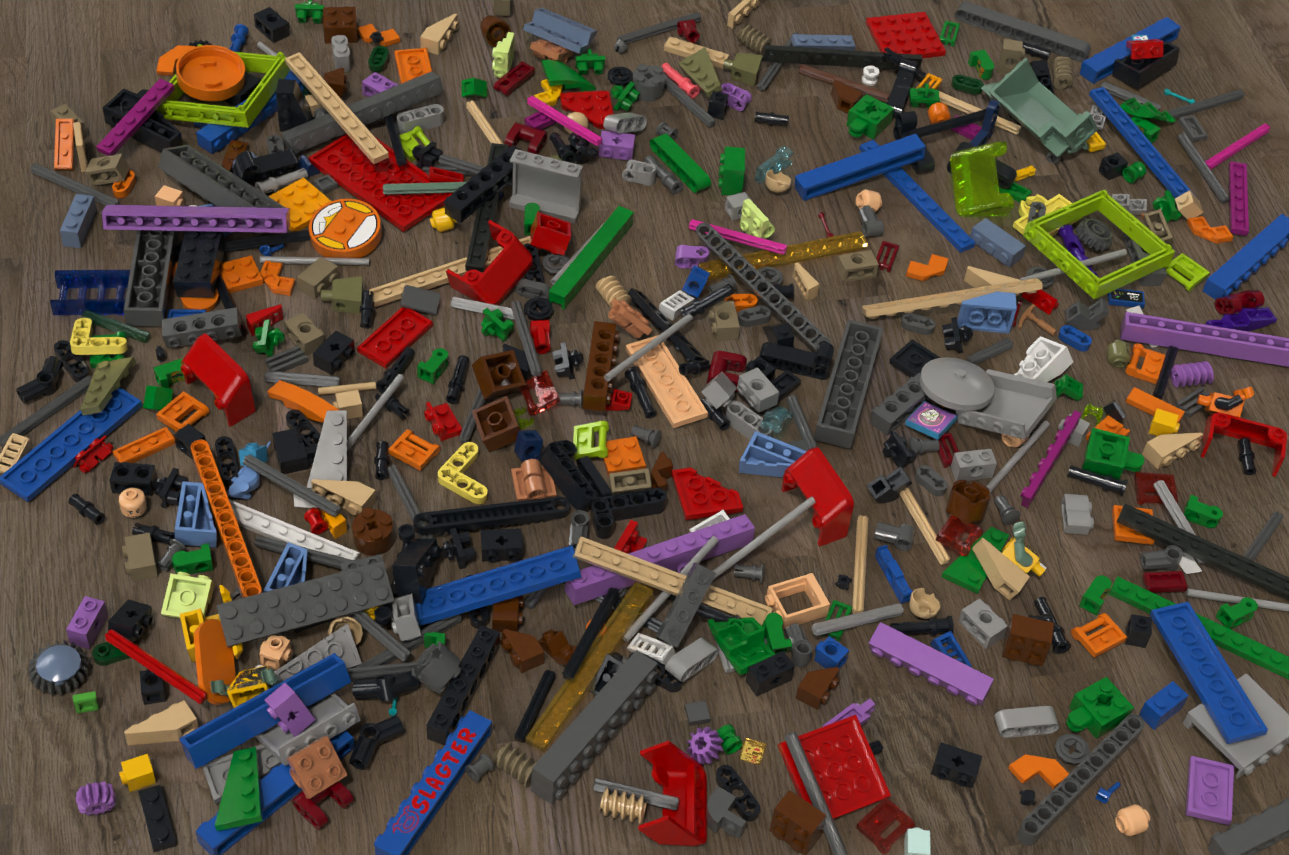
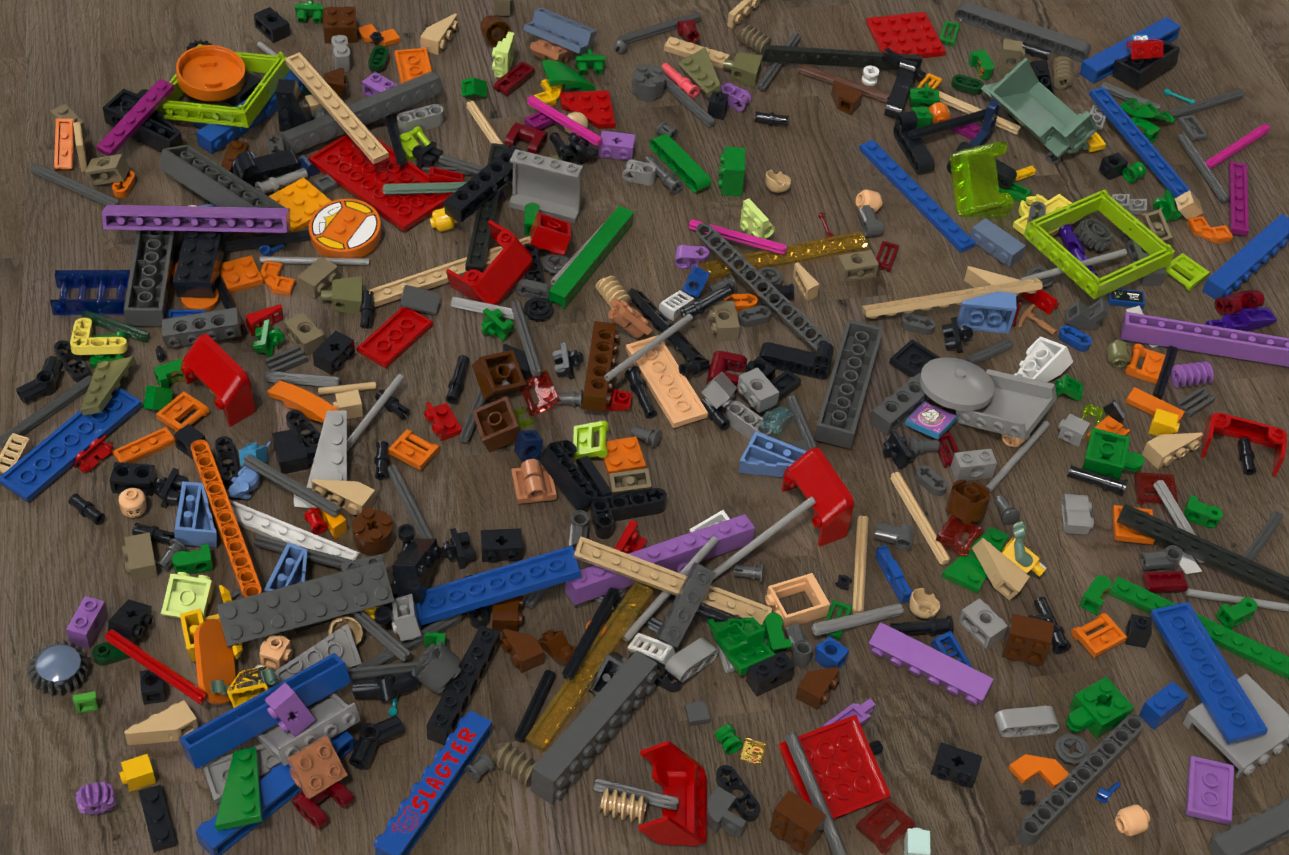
(78, 221): sand blue brick -> none
(168, 61): orange tile -> none
(169, 197): light nougat brick -> none
(238, 38): blue pin -> none
(397, 368): black pin -> none
(434, 366): green leg -> none
(456, 474): light yellow beam -> none
(491, 515): black gear -> none
(540, 332): red piece -> none
(622, 94): green hips -> none
(625, 73): black gear -> none
(625, 122): light grey beam -> none
(661, 472): reddish brown slope -> none
(703, 496): red plate -> none
(712, 742): medium lavender gear -> none
(734, 205): light grey brick -> none
(775, 163): clear light blue plate -> none
(779, 334): black slope -> none
(839, 42): sand blue plate -> none
(859, 167): blue brick -> none
(869, 117): green brick -> none
(887, 488): black brick -> none
(922, 272): orange tile -> none
(923, 115): none -> green brick
(1053, 452): magenta plate -> none
(1226, 404): orange torso -> none

